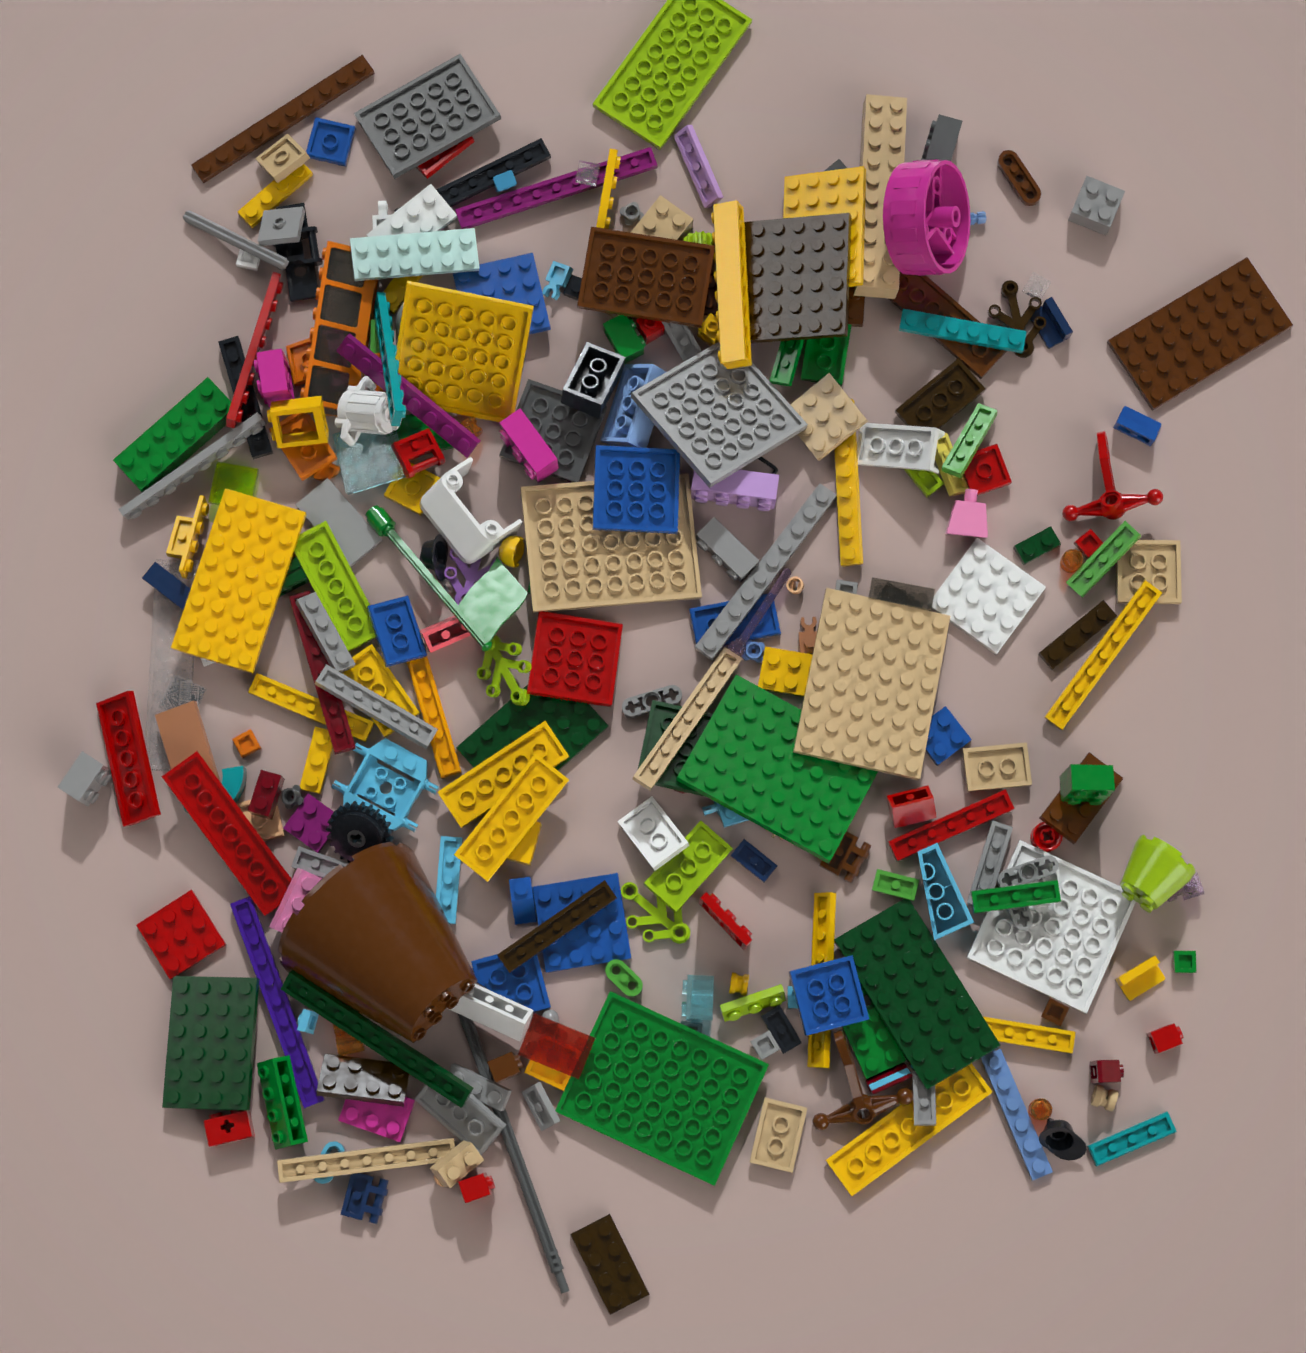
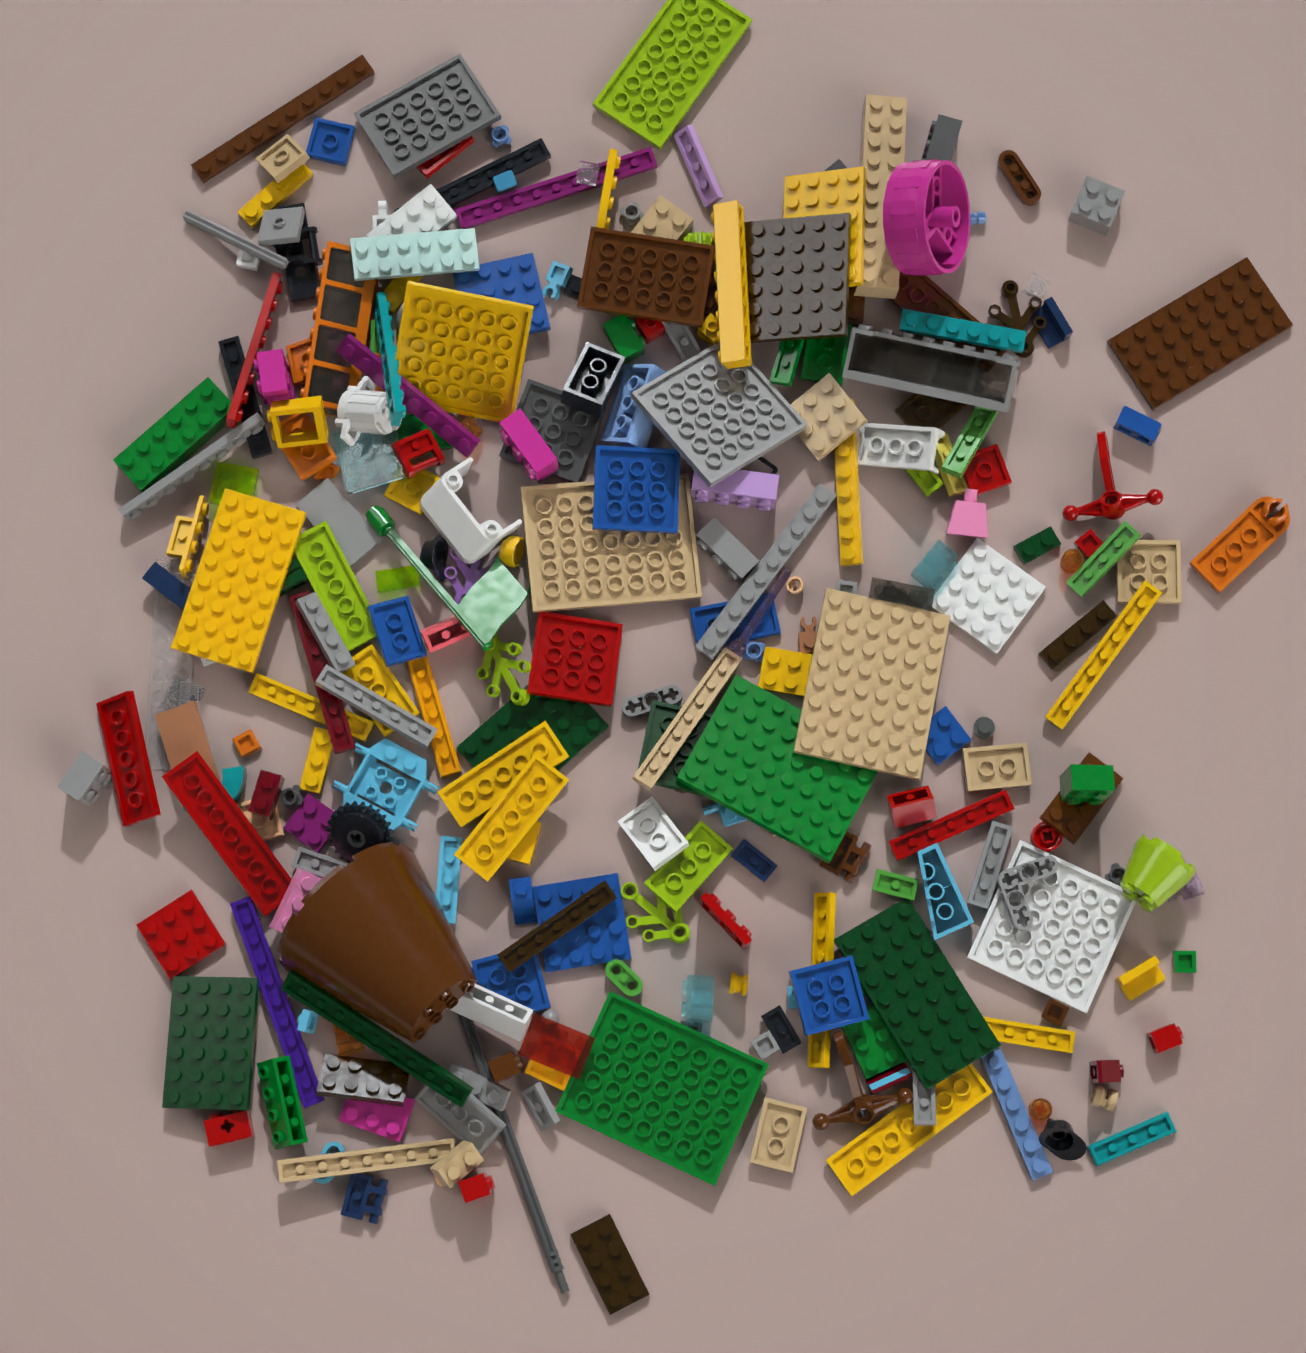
(397, 578): none -> clear neon green plate
(500, 130): none -> medium blue plate
(753, 1003): lime plate -> none
(931, 368): none -> clear smoke window
(935, 565): none -> clear light blue brick
(984, 727): none -> dark grey plate
(1015, 896): green plate -> none
(1115, 869): none -> dark grey plate
(1241, 543): none -> orange plate

